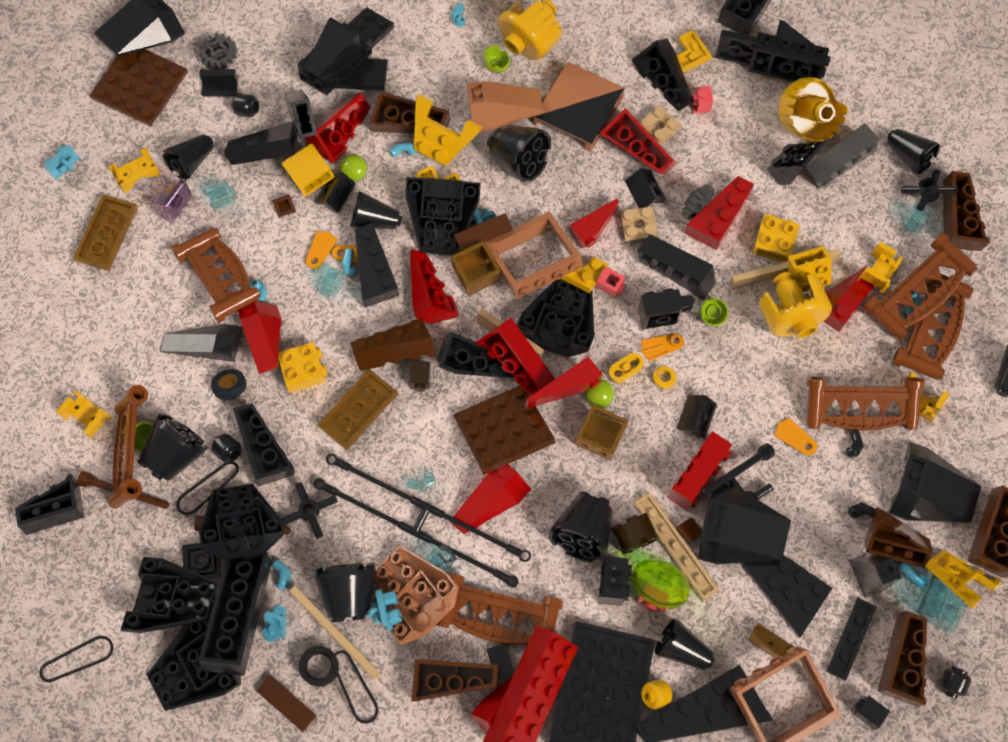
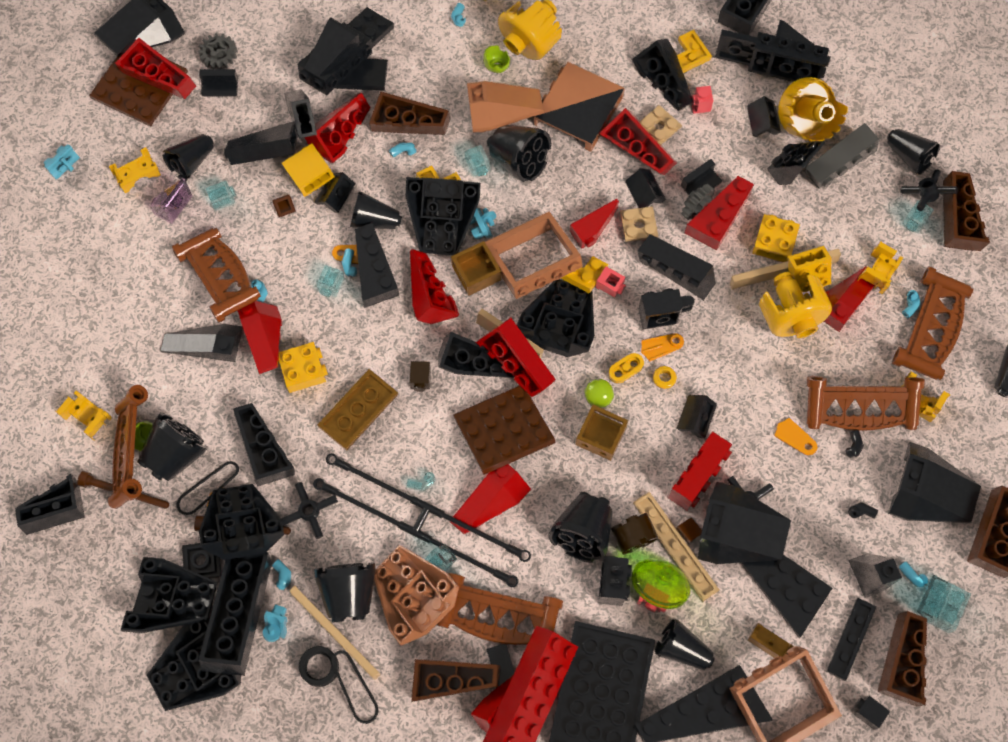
(81, 668): black piece -> none
(105, 232): pearl gold plate -> none
(154, 69): none -> red wedge
(226, 448): black head -> none
(228, 384): black wheel -> none
(245, 105): black head -> none
(286, 703): reddish brown tile -> none
(320, 248): light orange piece -> none
(354, 167): lime hair -> none
(388, 617): medium azure hips -> none
(393, 345): reddish brown wedge -> none
(437, 140): yellow wing -> none
(477, 161): none -> clear light blue brick
(483, 231): reddish brown tile -> none
(574, 381): red wedge -> none
(656, 694): yellow head -> none
(701, 176): none -> black panel
(715, 308): lime hair -> none
(763, 117): none -> black panel
(764, 452): black piece -> none
(897, 540): reddish brown wedge -> none
(945, 255): dark orange piece -> none
(955, 682): black head -> none
(957, 575): yellow wing -> none

